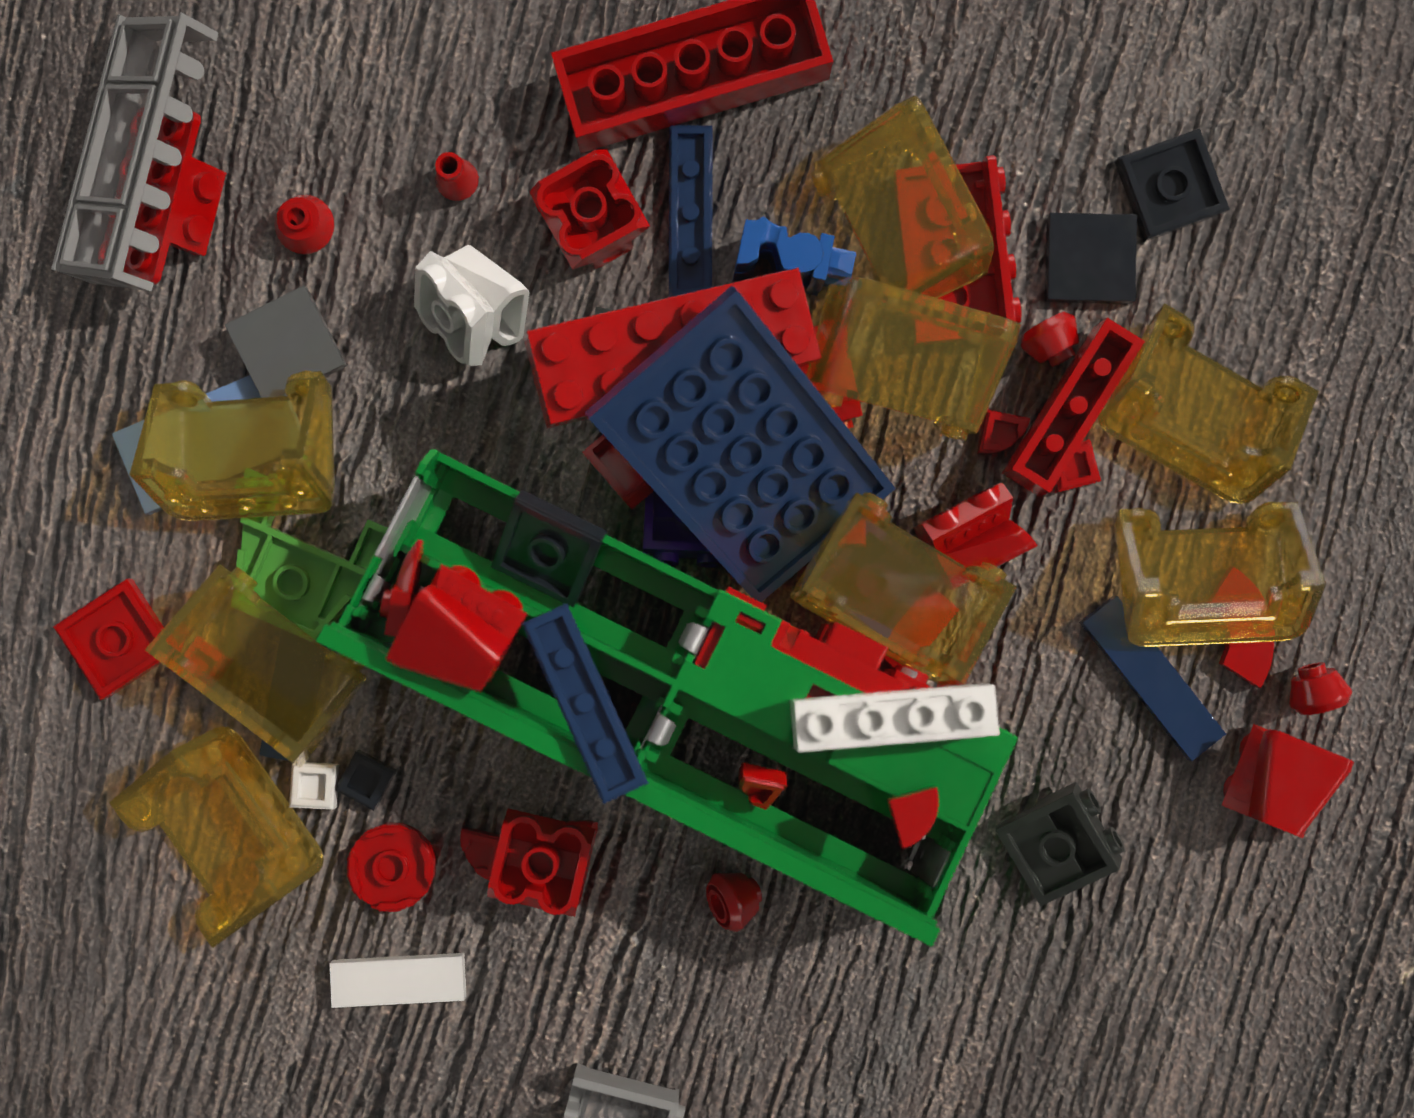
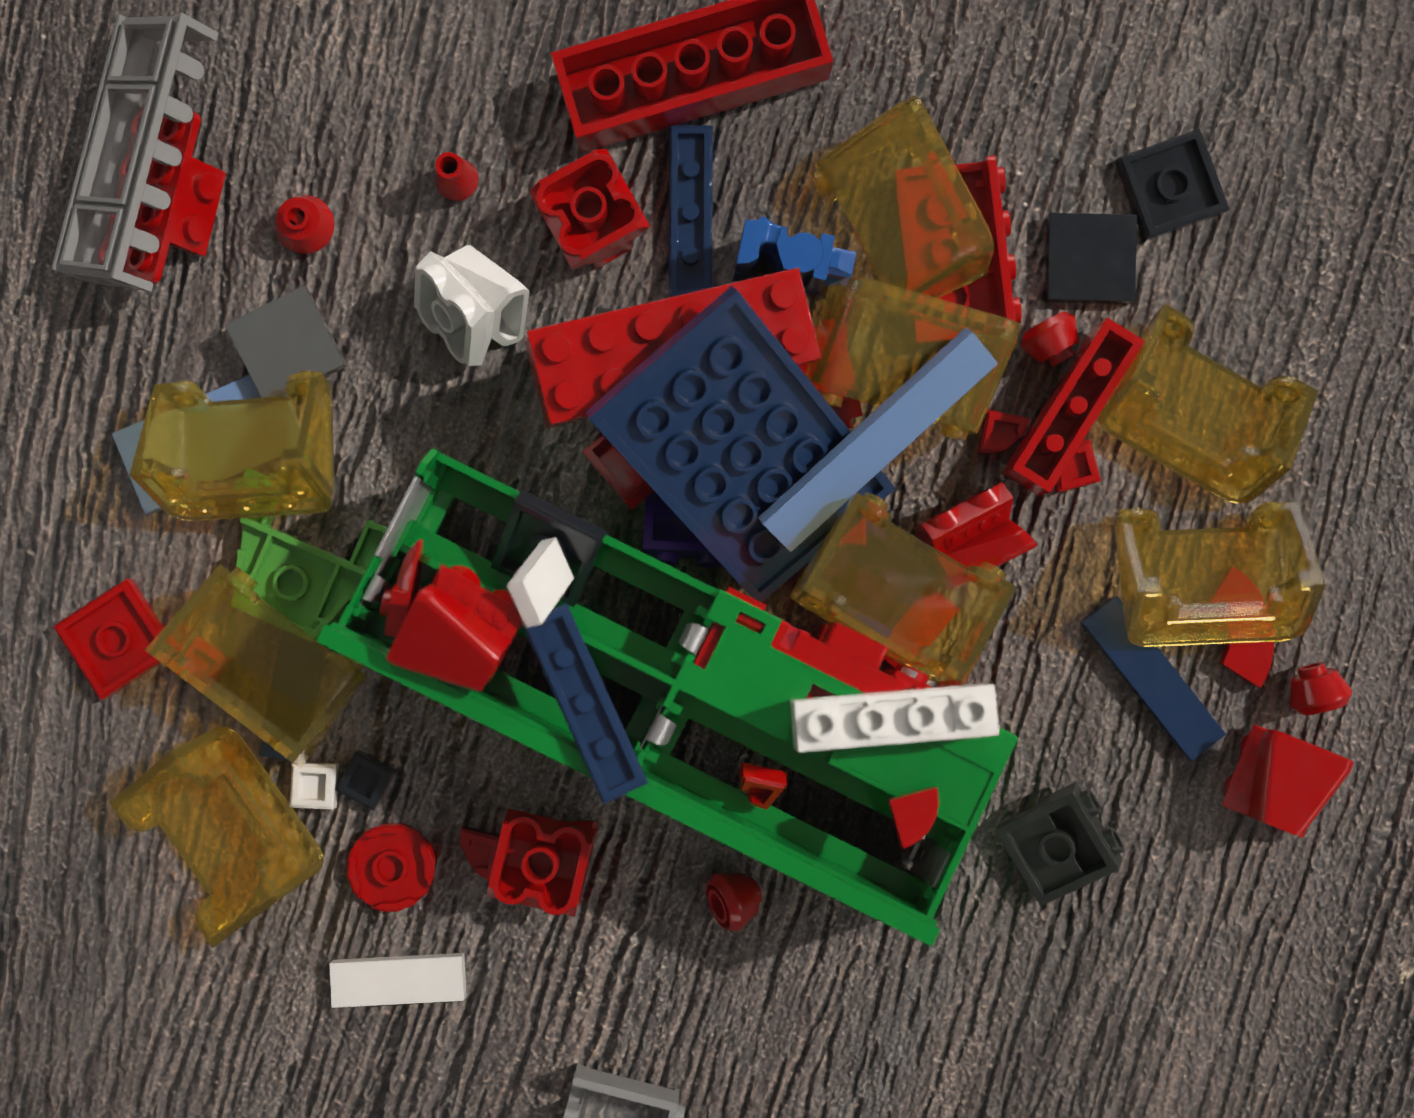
(540, 582): none -> white tile
(878, 439): none -> medium blue tile

